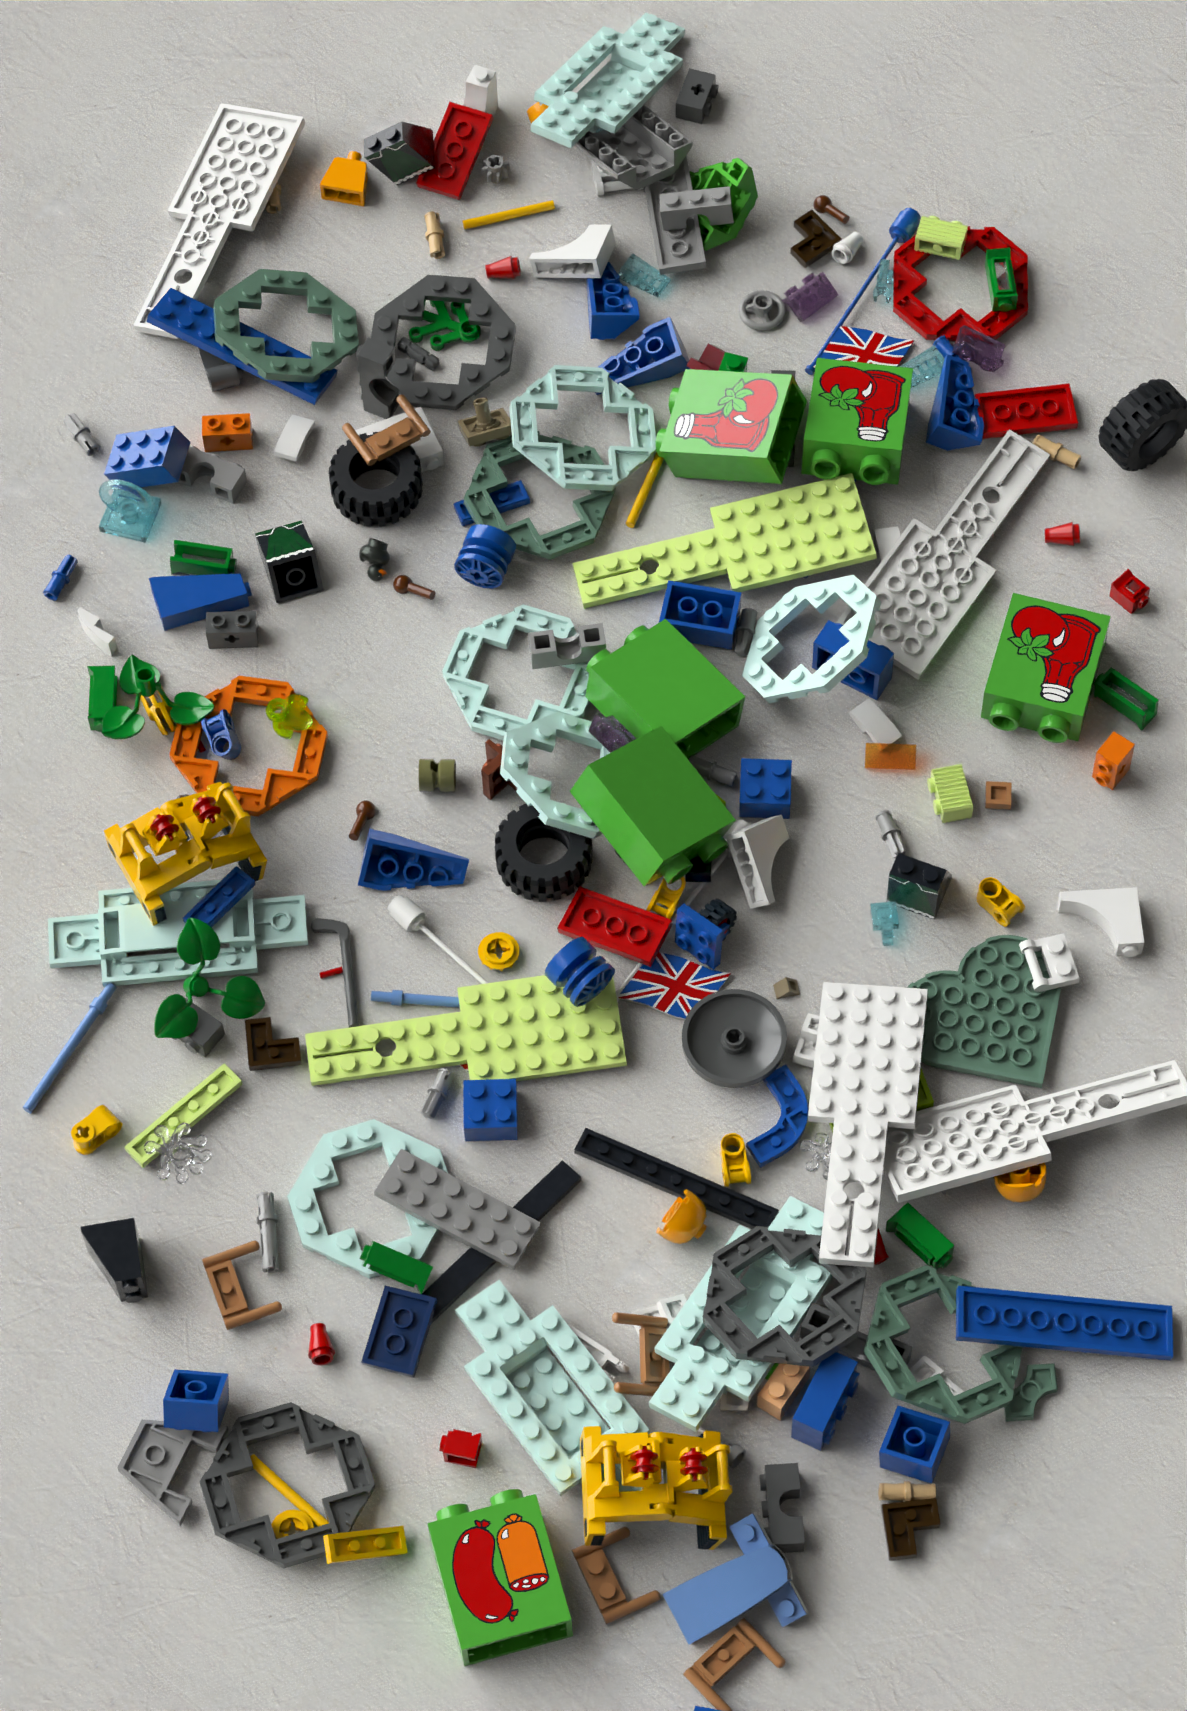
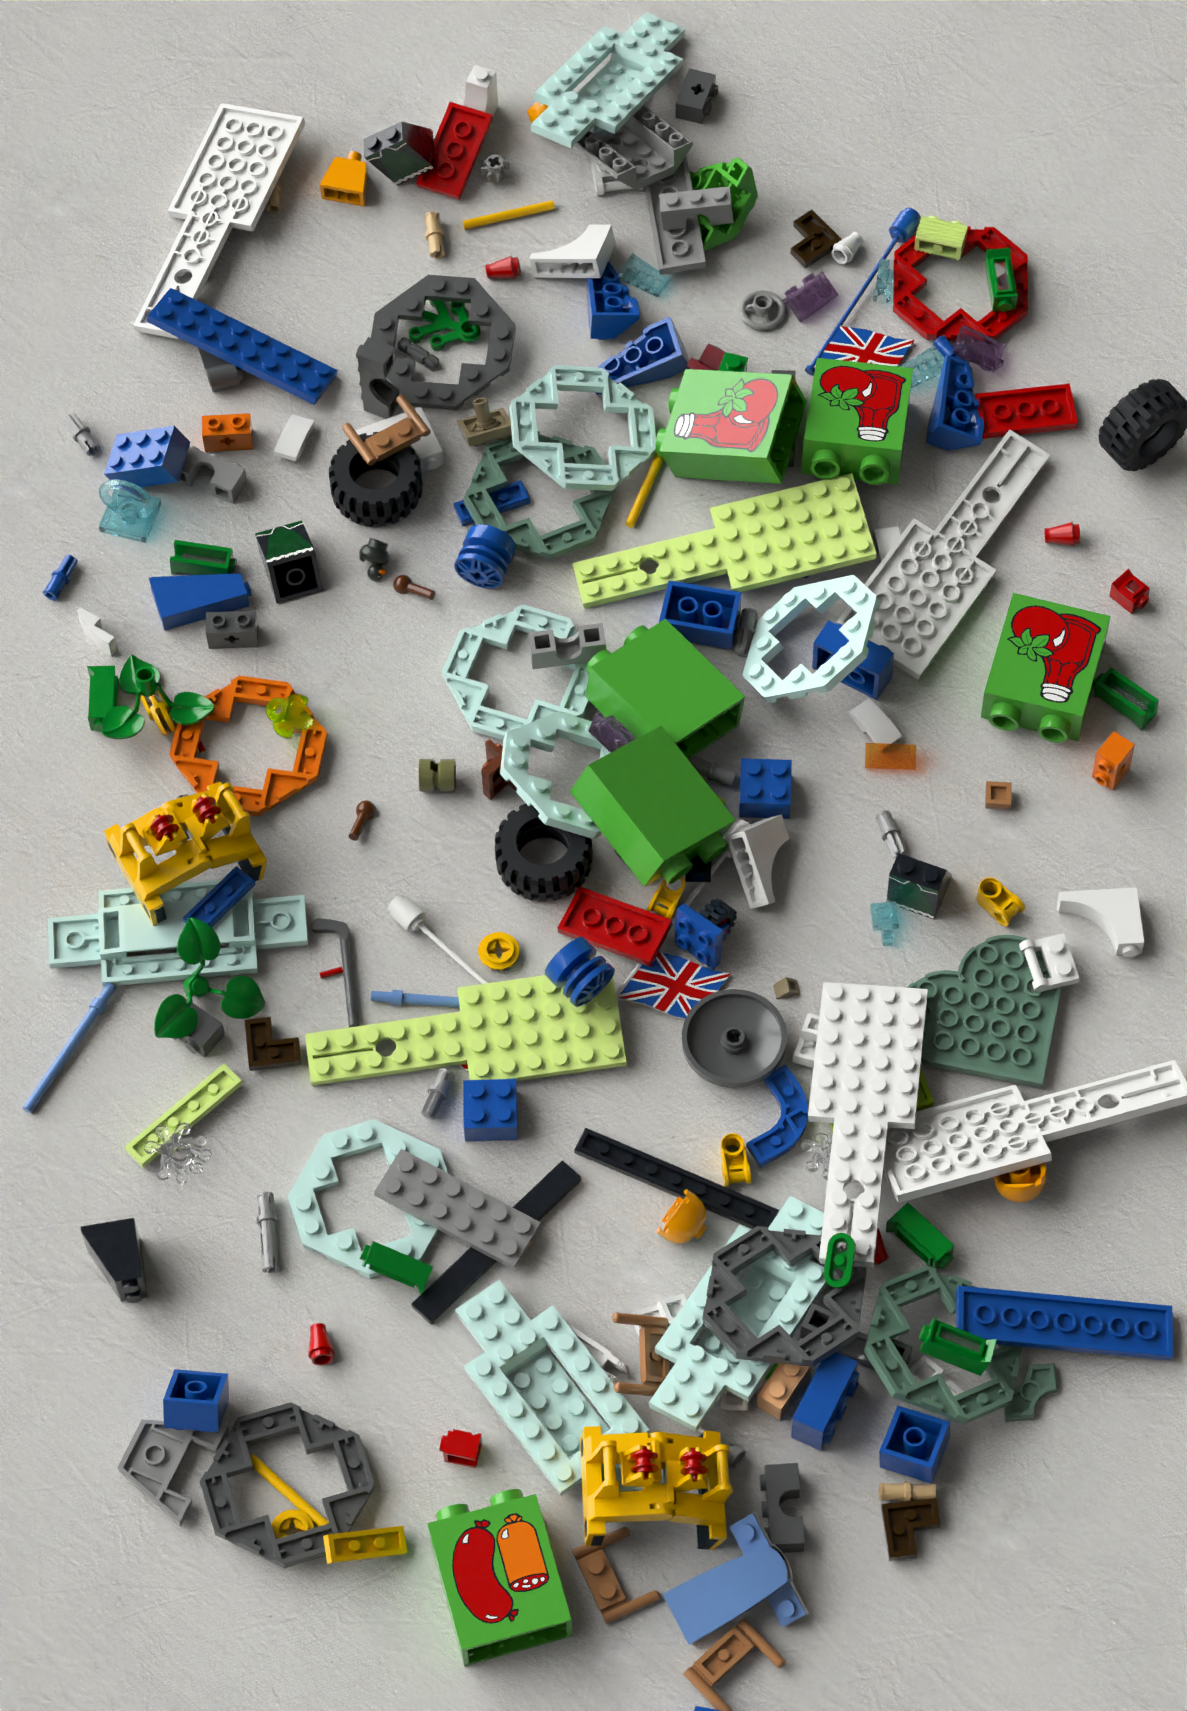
(96, 1129): yellow piece -> none
(220, 731): blue piece -> none
(228, 1290): medium nougat plate -> none
(252, 349): sand green plate -> none
(399, 1331): dark blue plate -> none
(401, 862): blue wedge -> none
(824, 205): reddish brown bar -> none
(839, 1260): none -> green plate
(951, 793): yellowish green brick -> none
(956, 1346): none -> green window
(1058, 452): tan pin -> none

